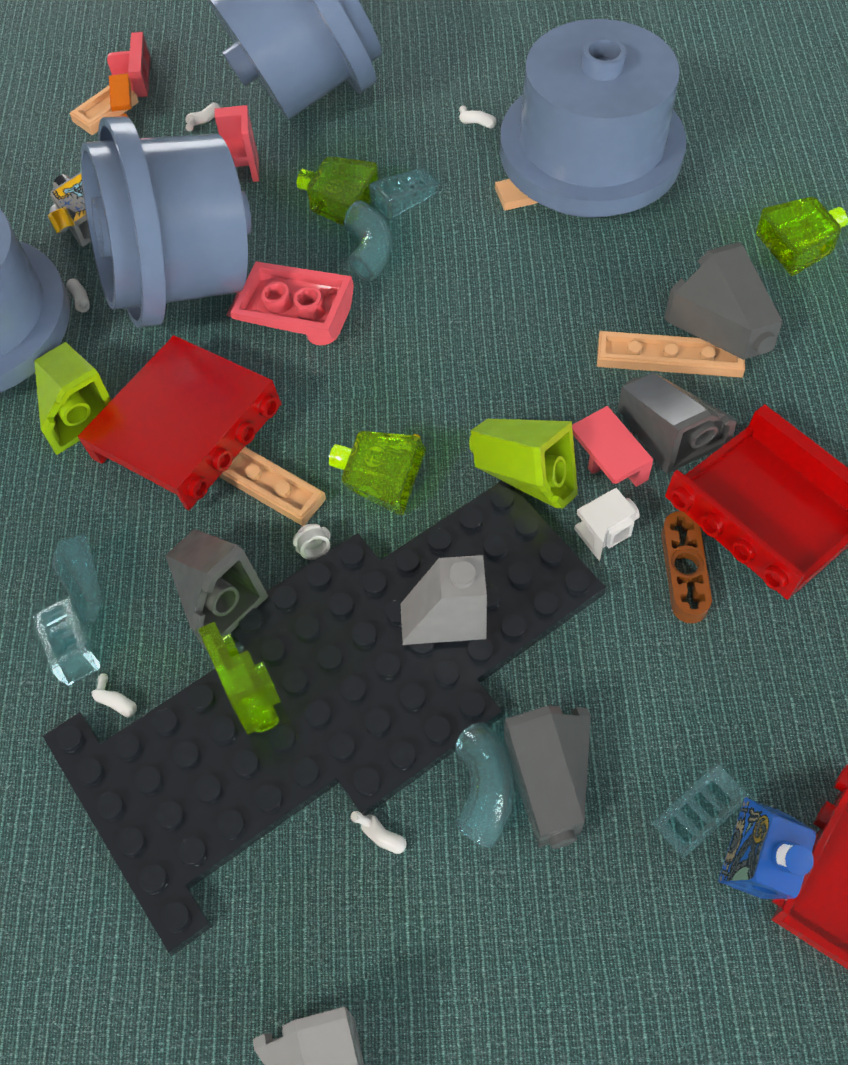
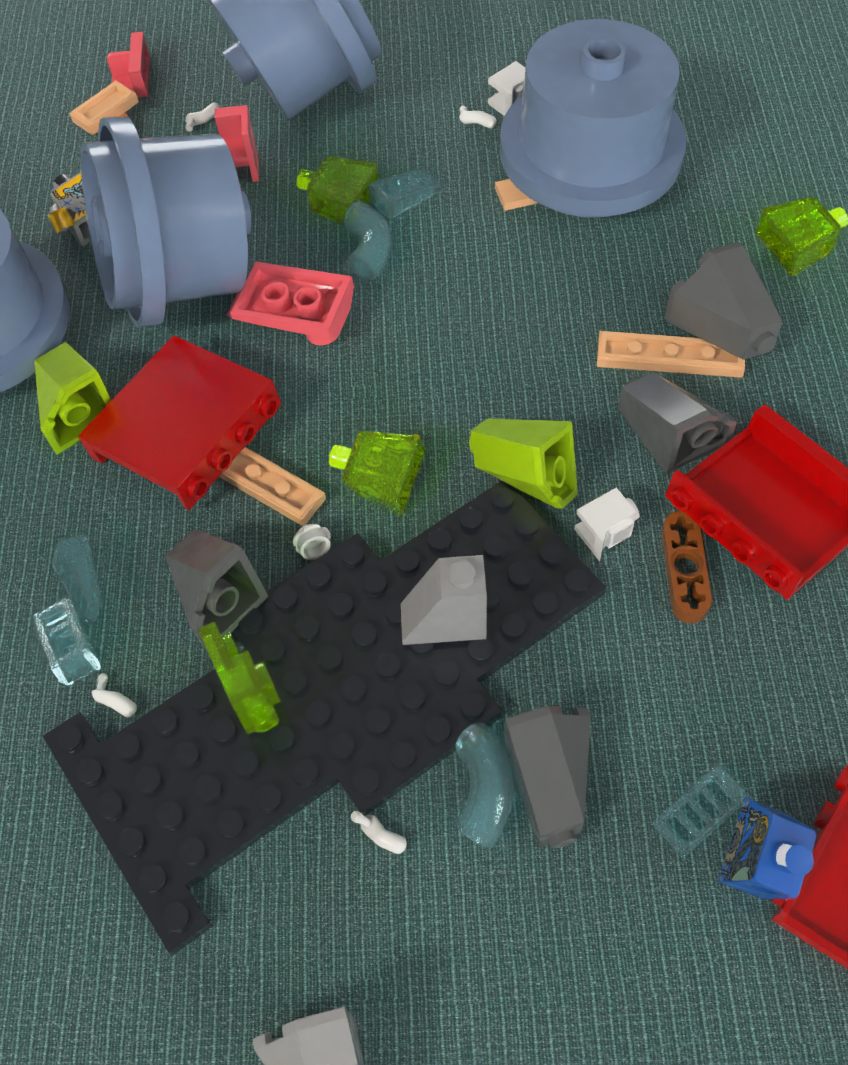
(80, 295): white piece -> none
(120, 92): orange piece -> none
(510, 87): none -> white window
(612, 448): coral panel -> none

